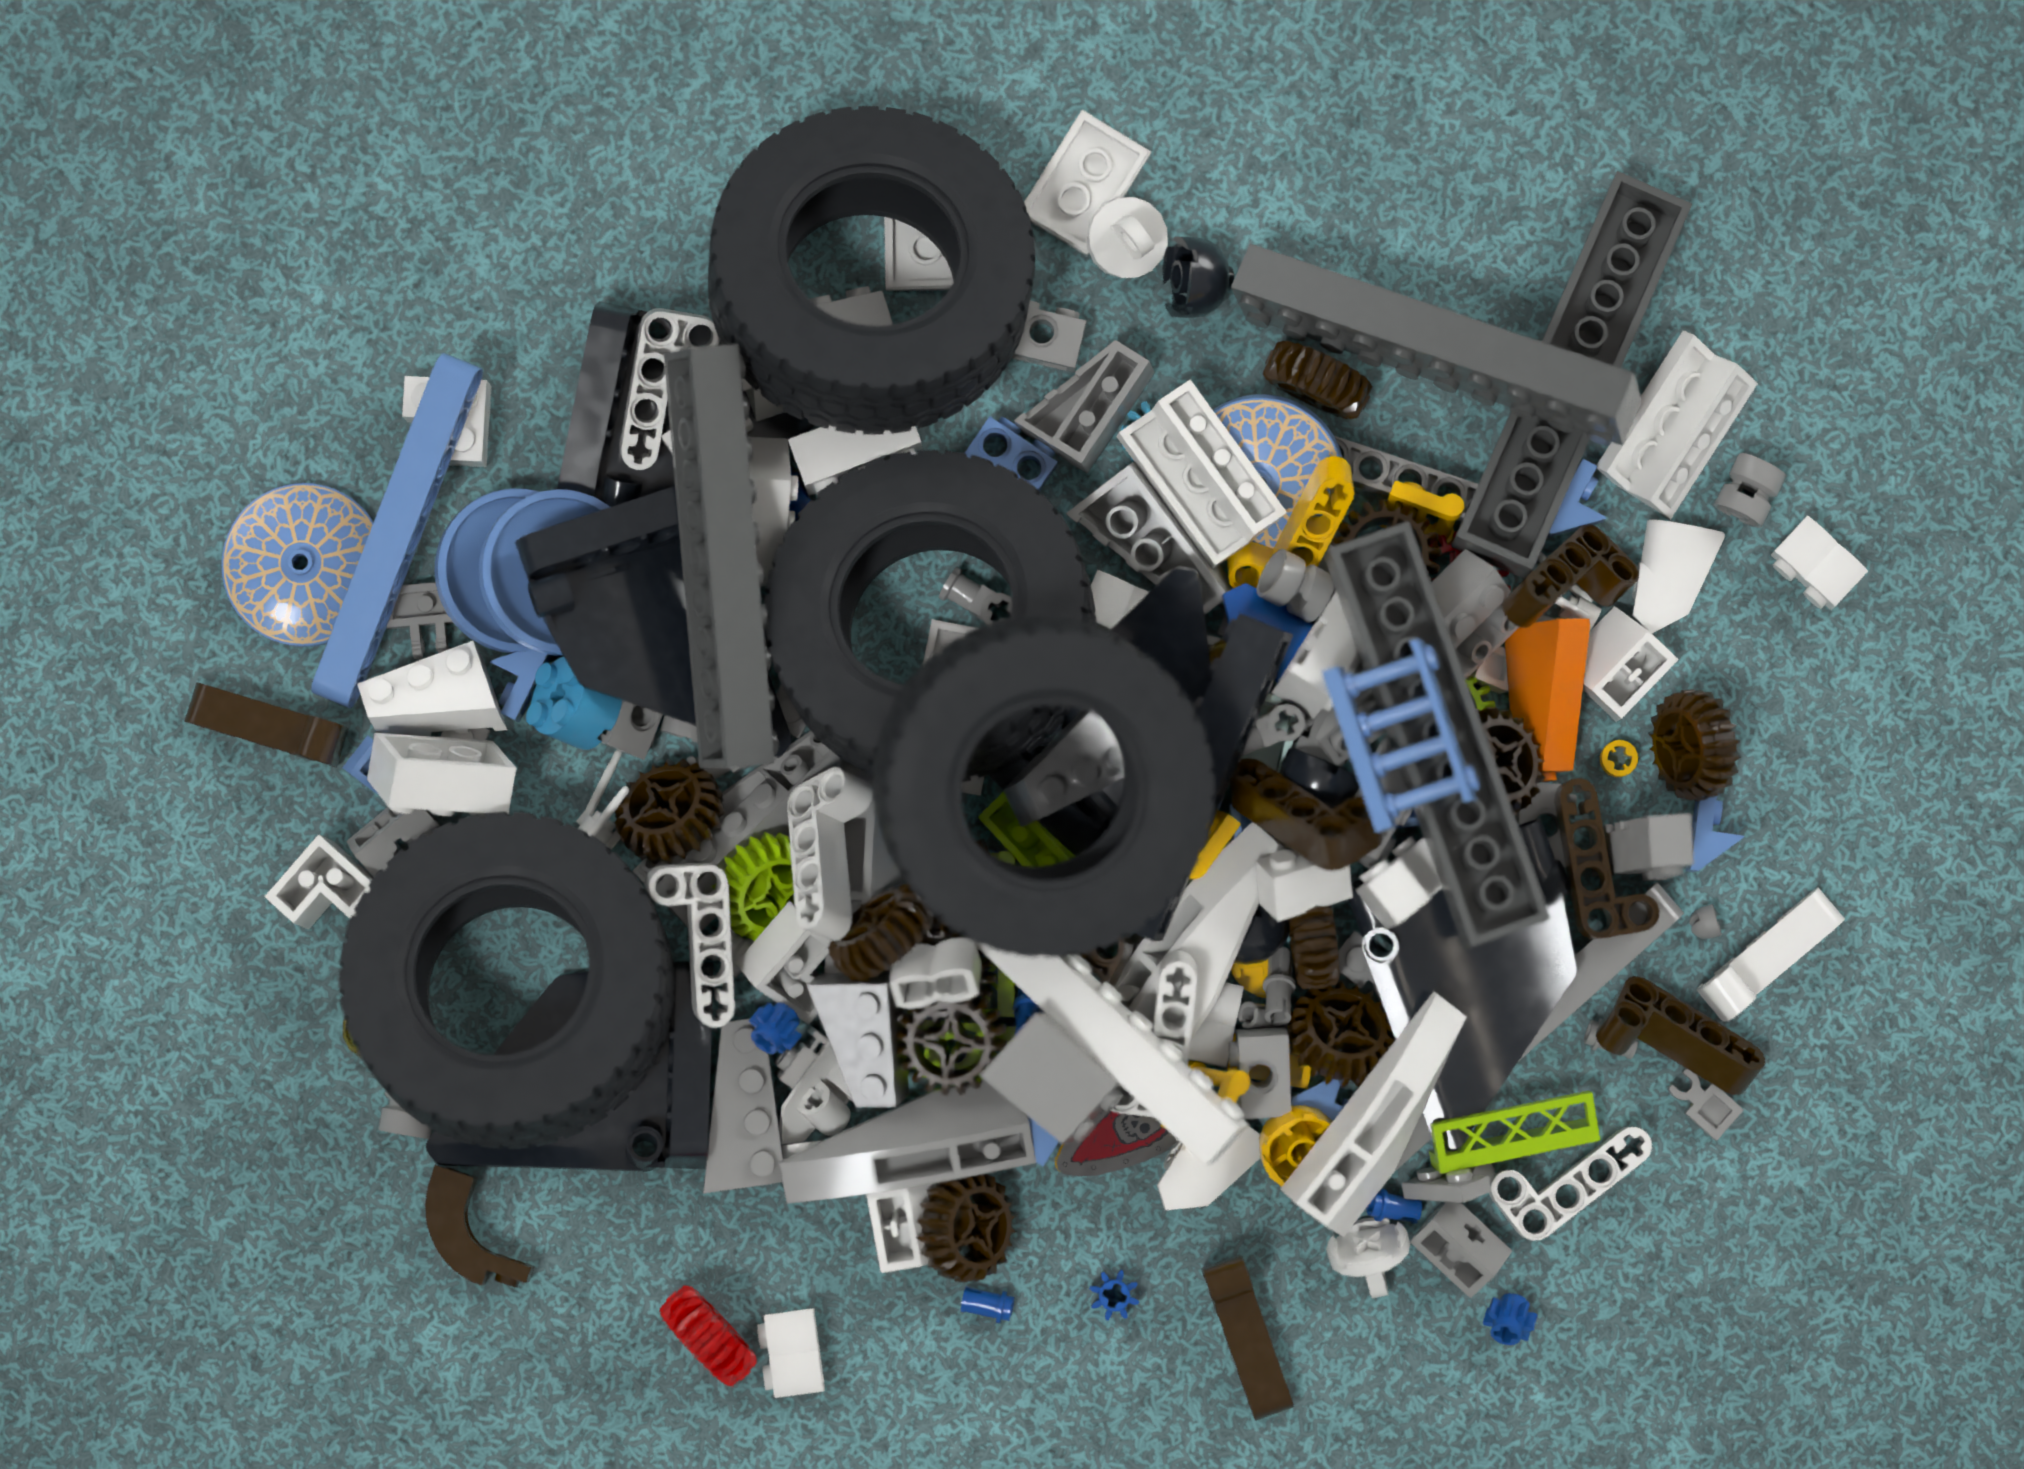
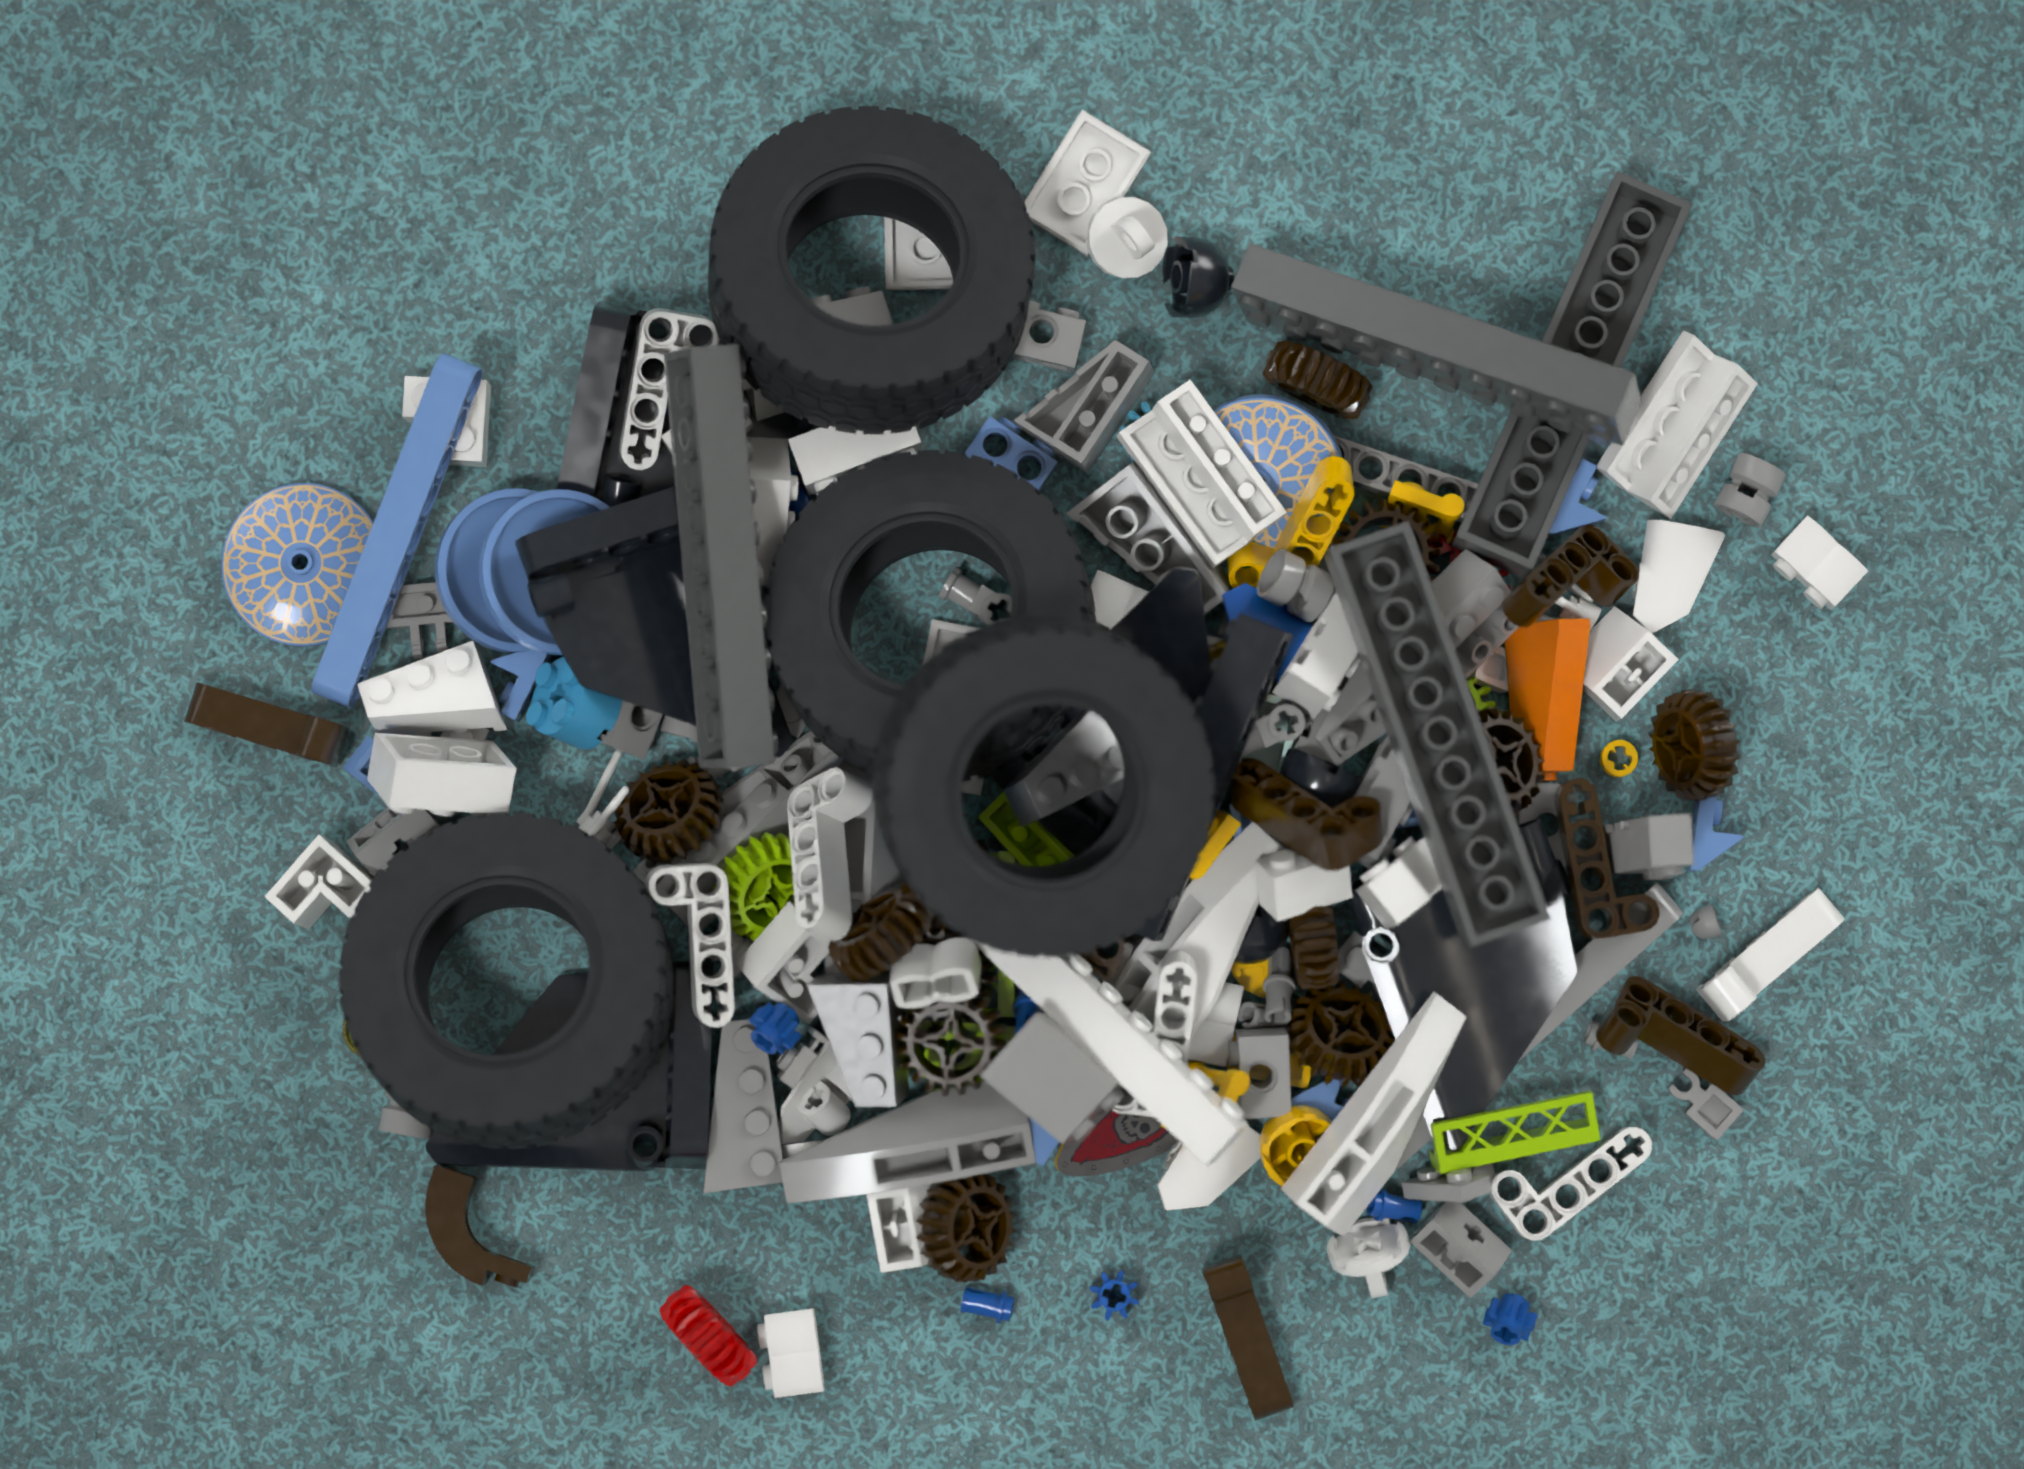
(1372, 767): medium blue fence -> none

